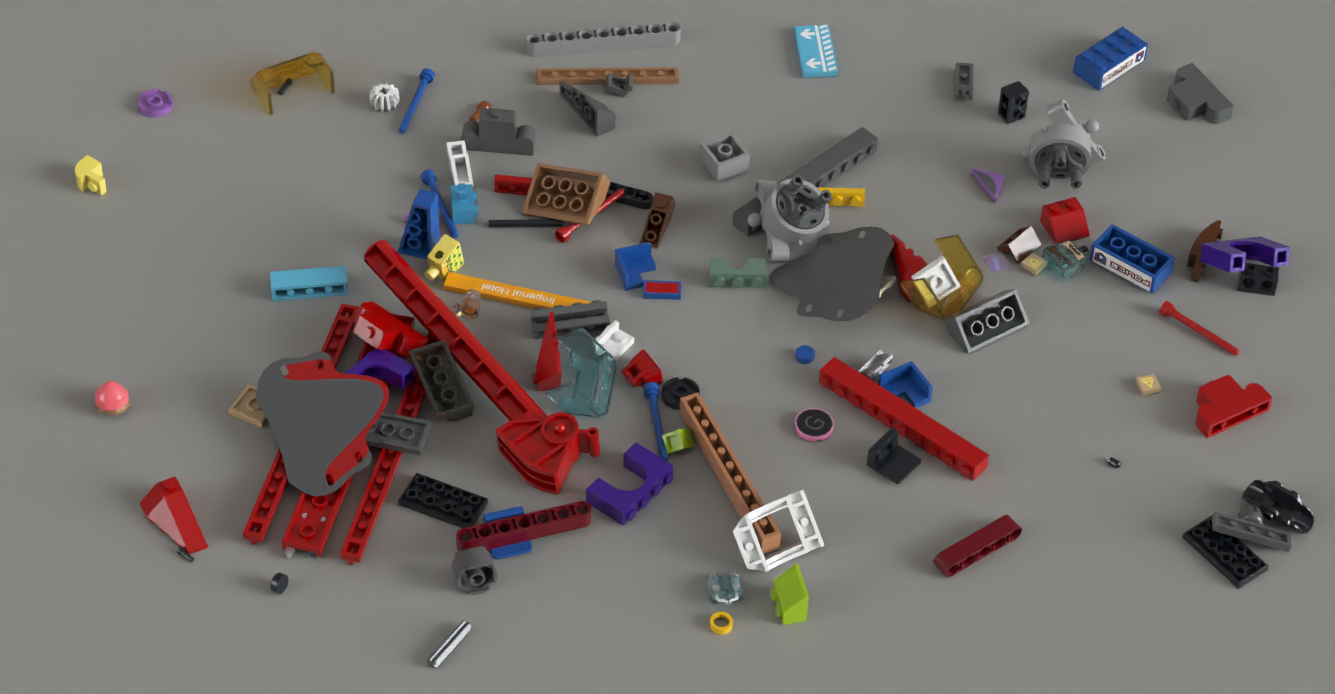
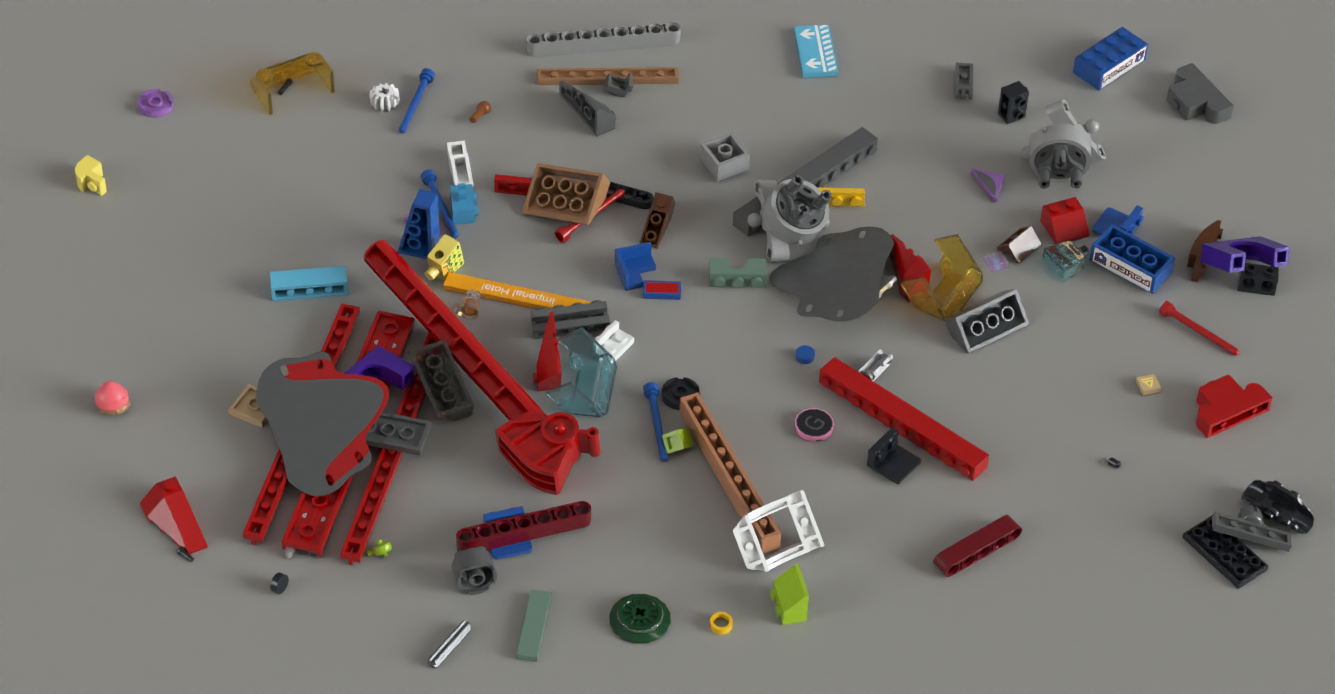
(380, 548): none -> lime piece
(385, 330): red brick -> none
(443, 501): black tile -> none
(498, 133): dark grey brick -> none
(526, 223): black bar -> none
(533, 625): none -> sand green tile
(622, 504): dark purple arch -> none
(640, 618): none -> dark green piece
(644, 369): red piece -> none
(722, 589): clear light blue piece -> none
(907, 382): blue panel -> none
(939, 277): white tile -> none
(1034, 264): tan tile -> none
(1126, 222): none -> blue bracket

